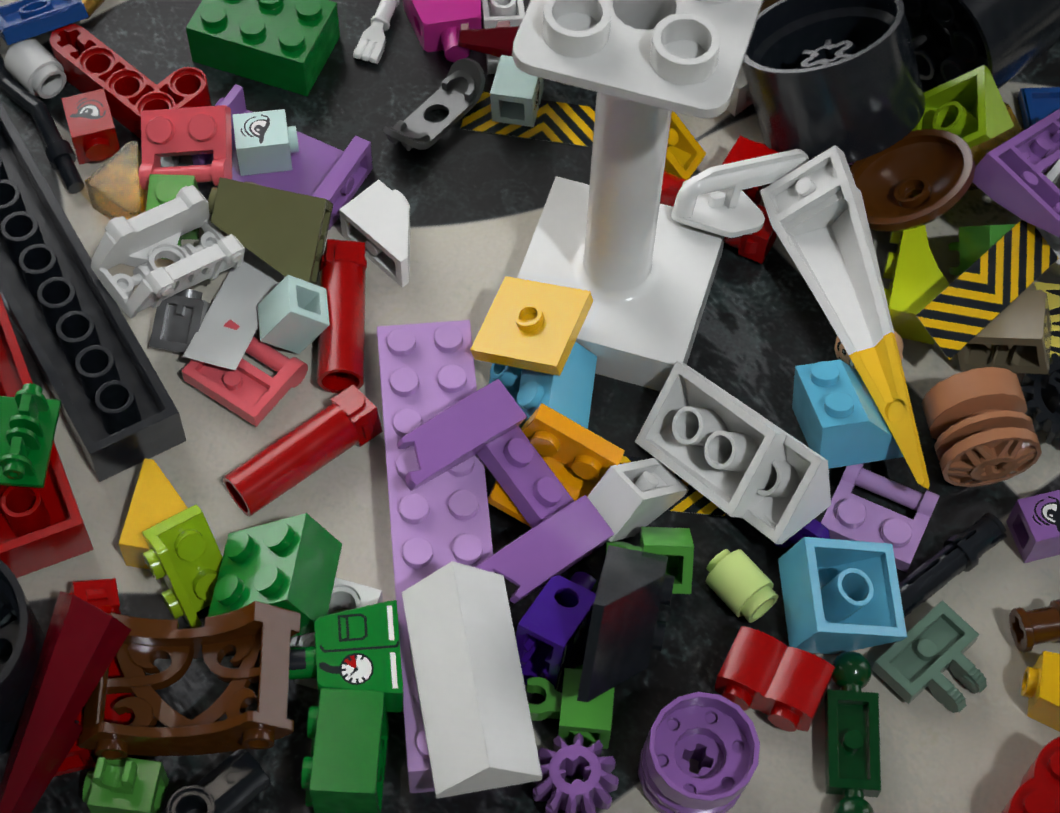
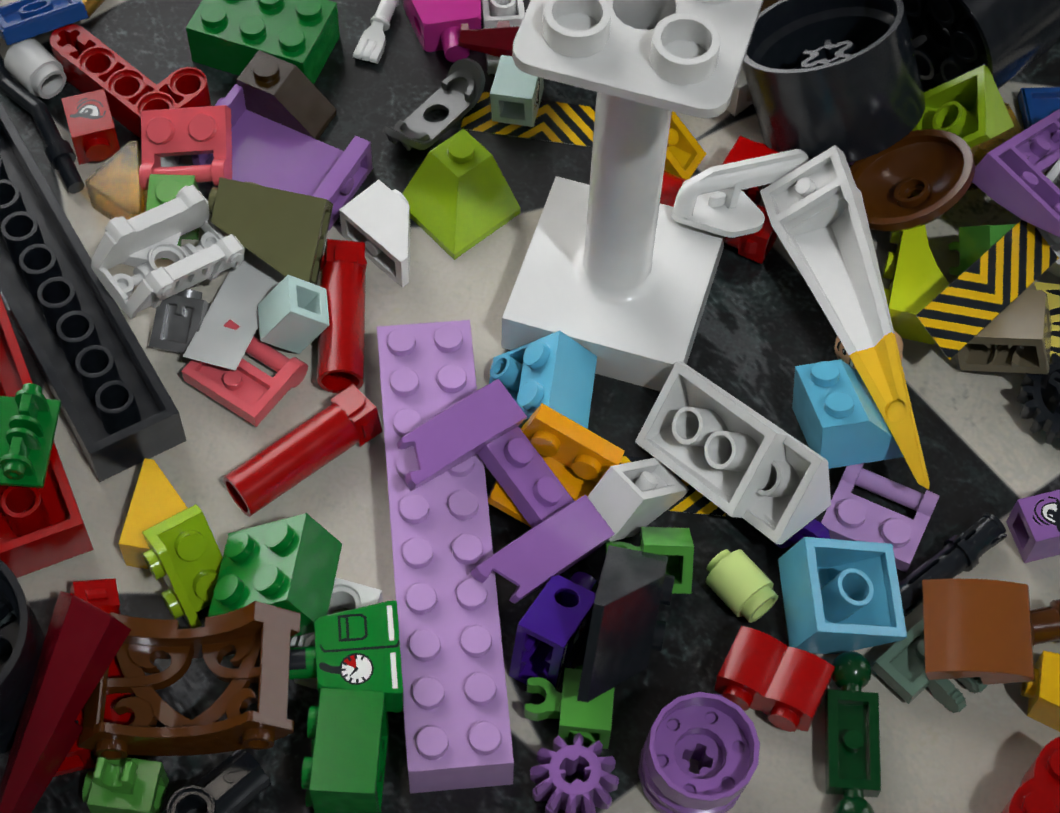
(264, 142): light aqua brick -> none
(285, 95): none -> dark brown slope
(460, 194): none -> lime slope
(470, 681): white slope -> none
(532, 325): yellow plate -> none
(977, 630): none -> dark orange slope
(981, 427): nougat wheel -> none

